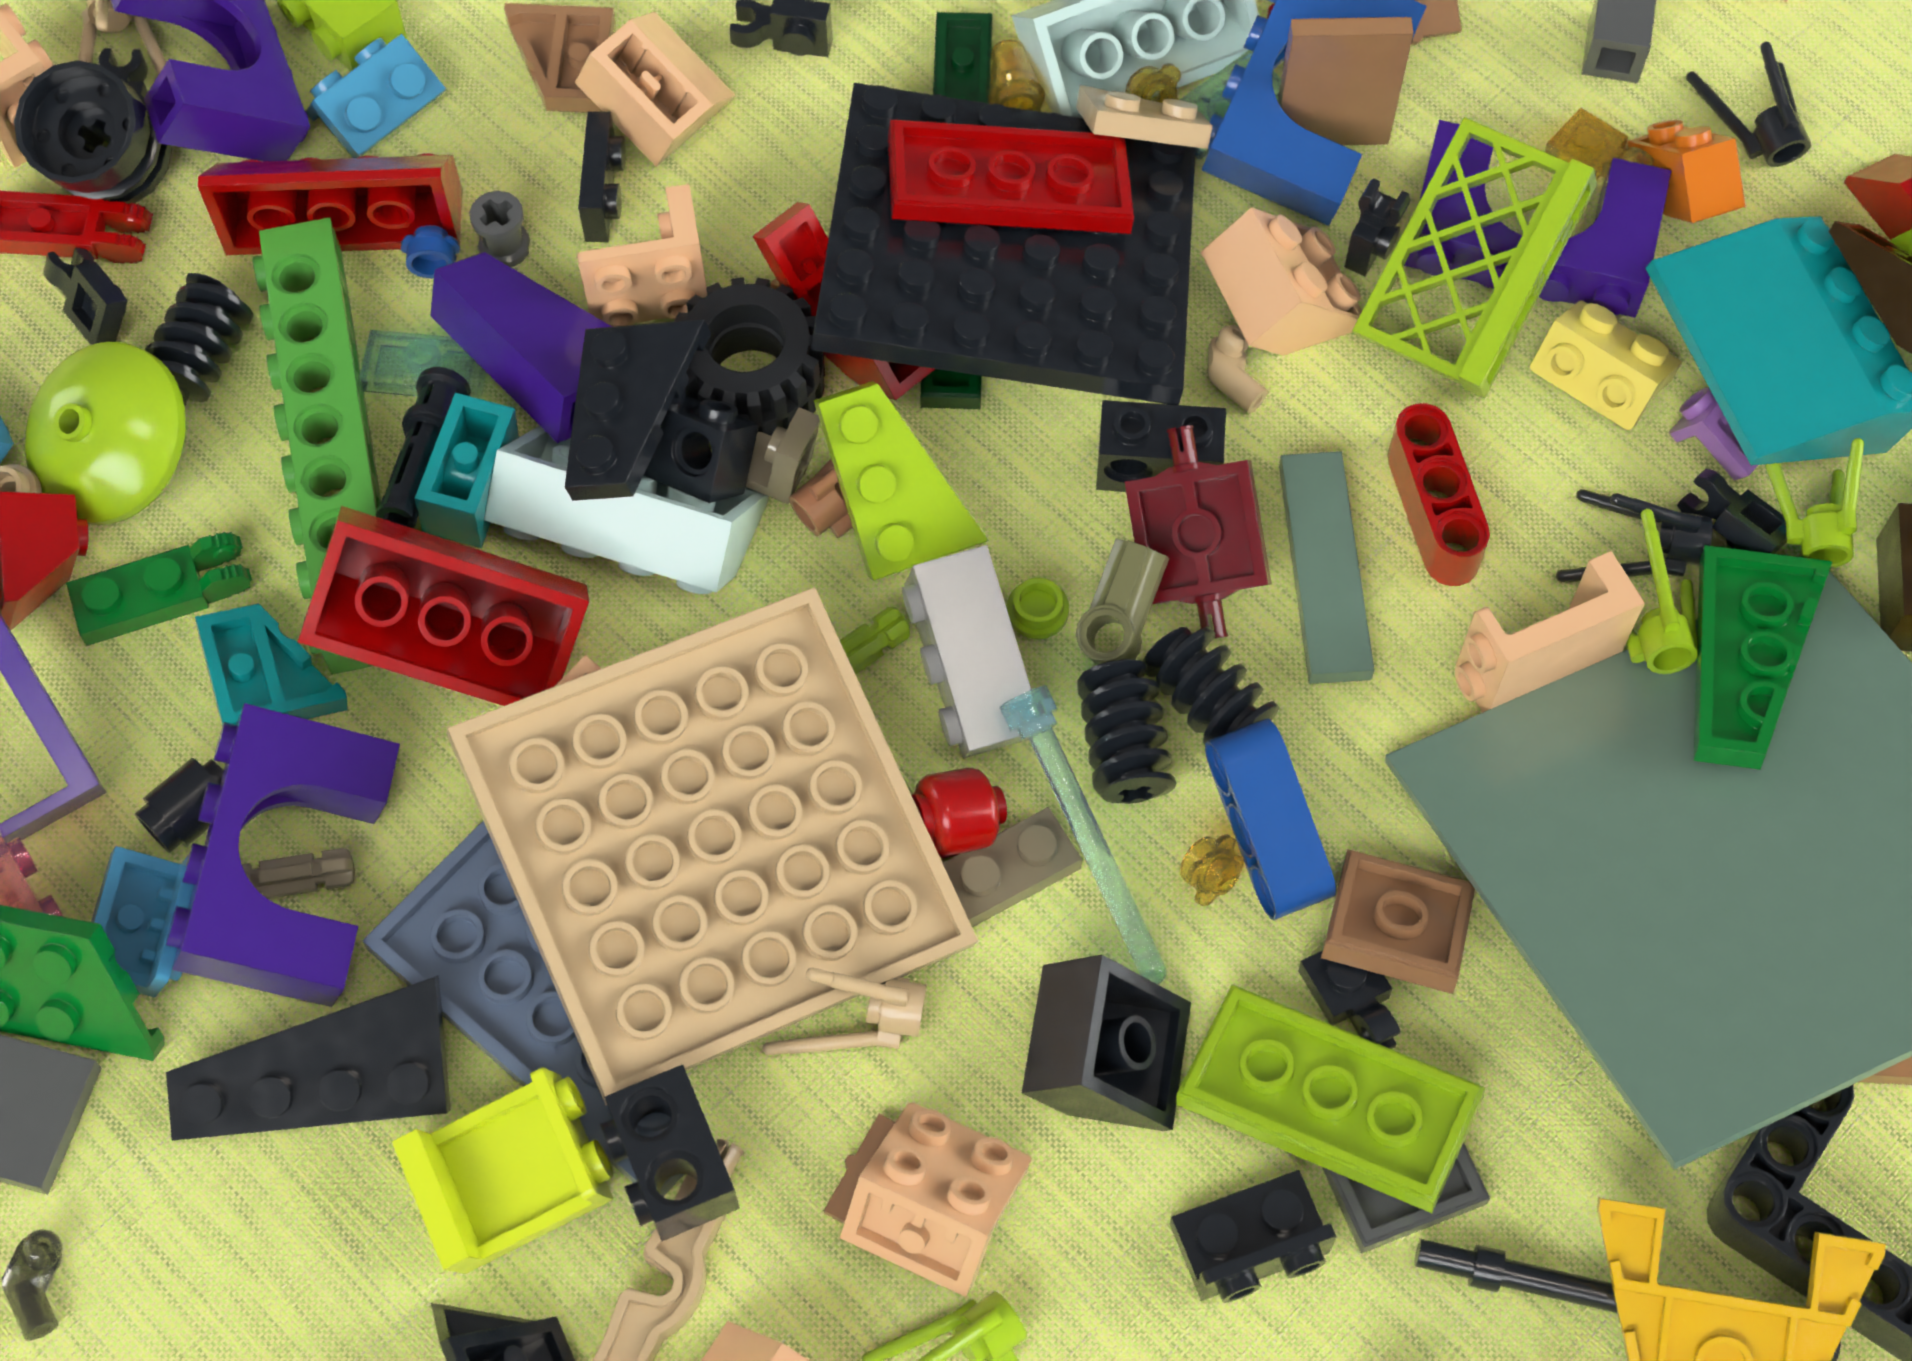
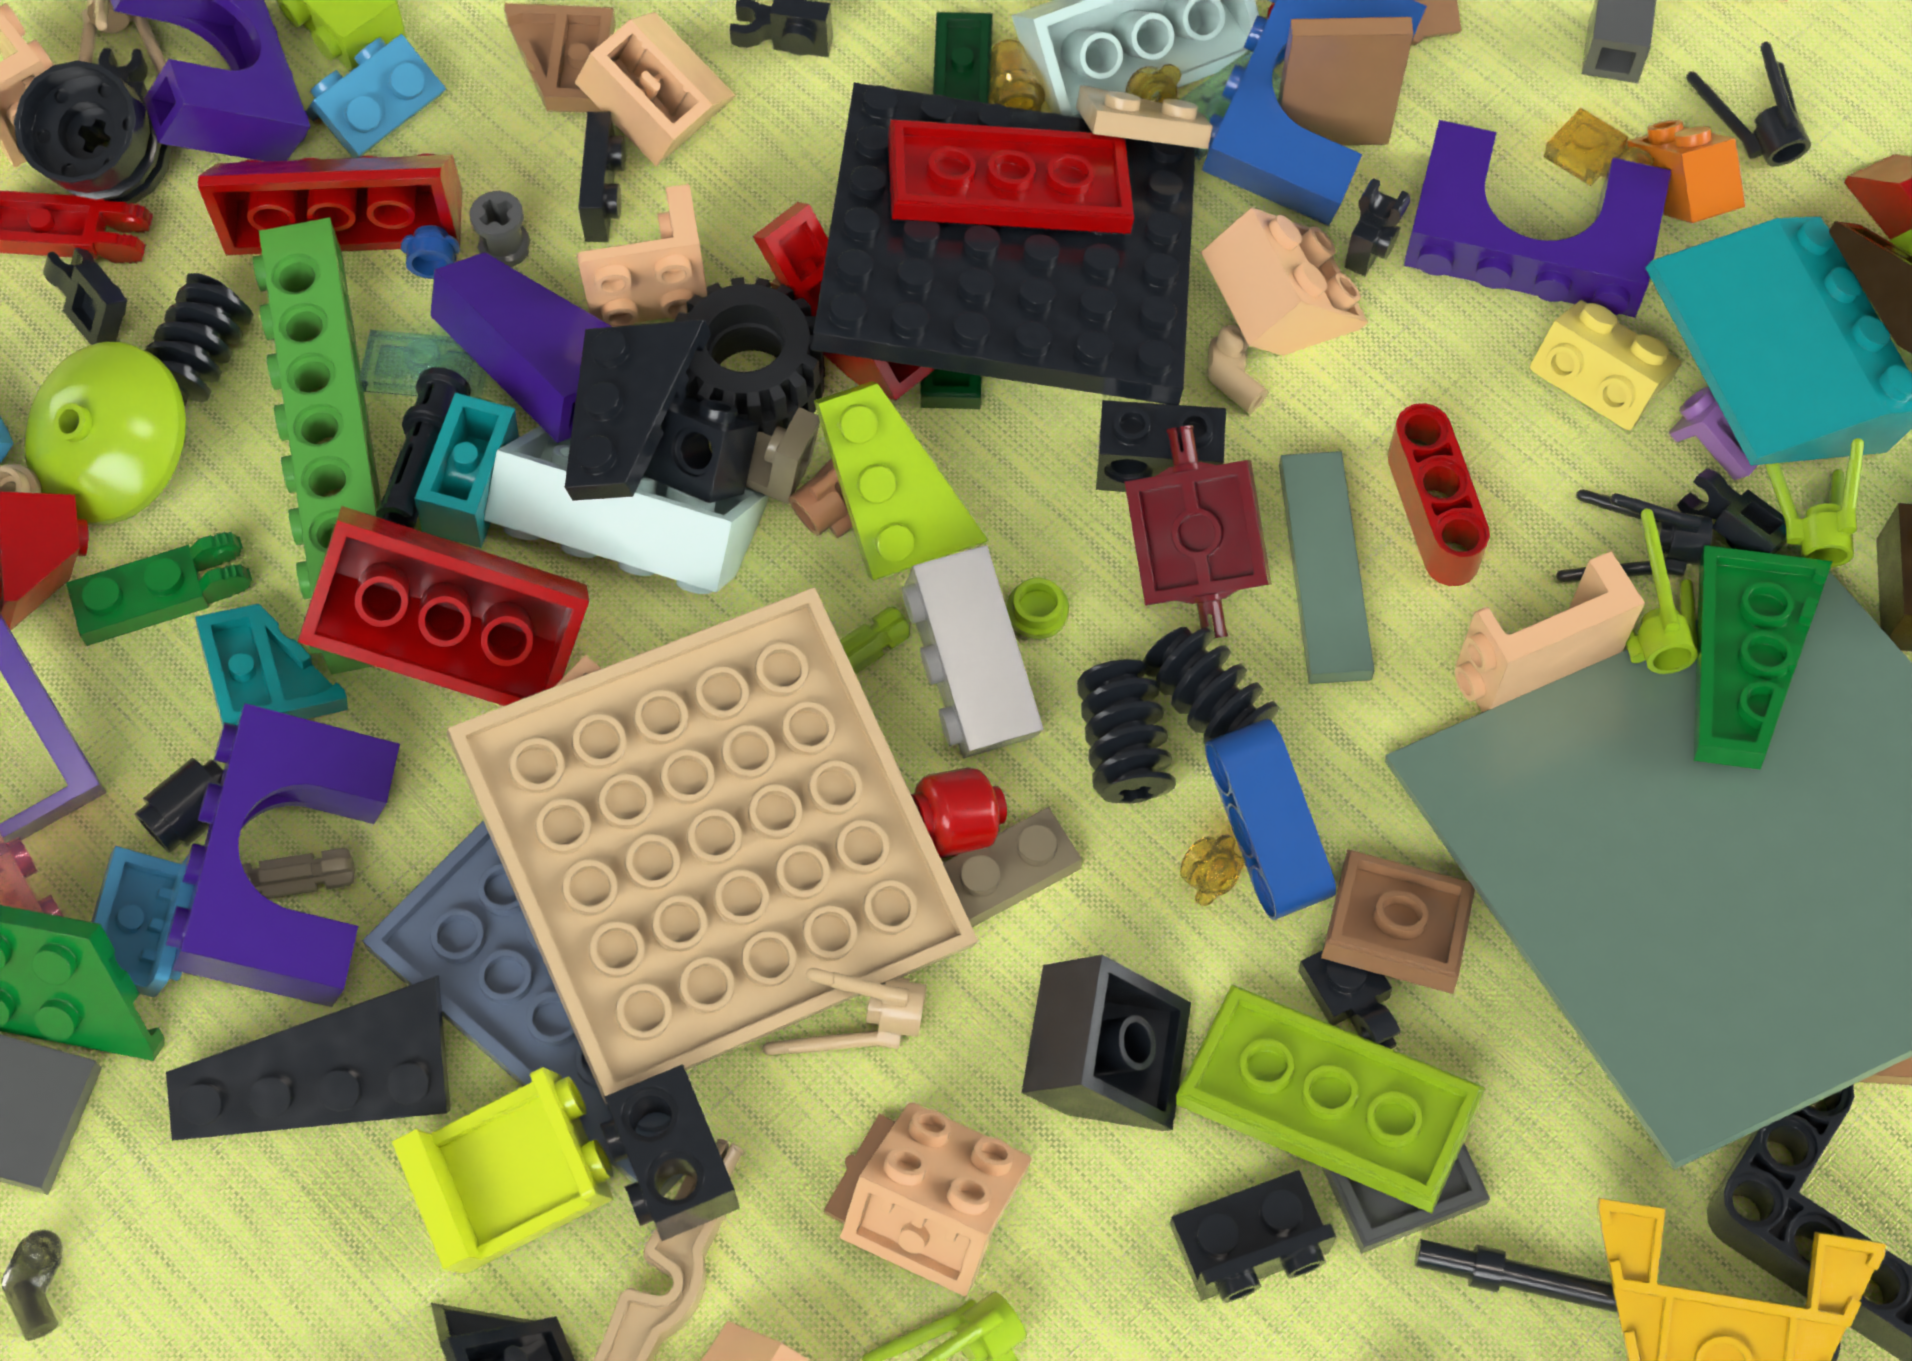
(1033, 719): clear light blue piece -> none
(1122, 598): olive piece -> none
(1522, 278): lime fence -> none

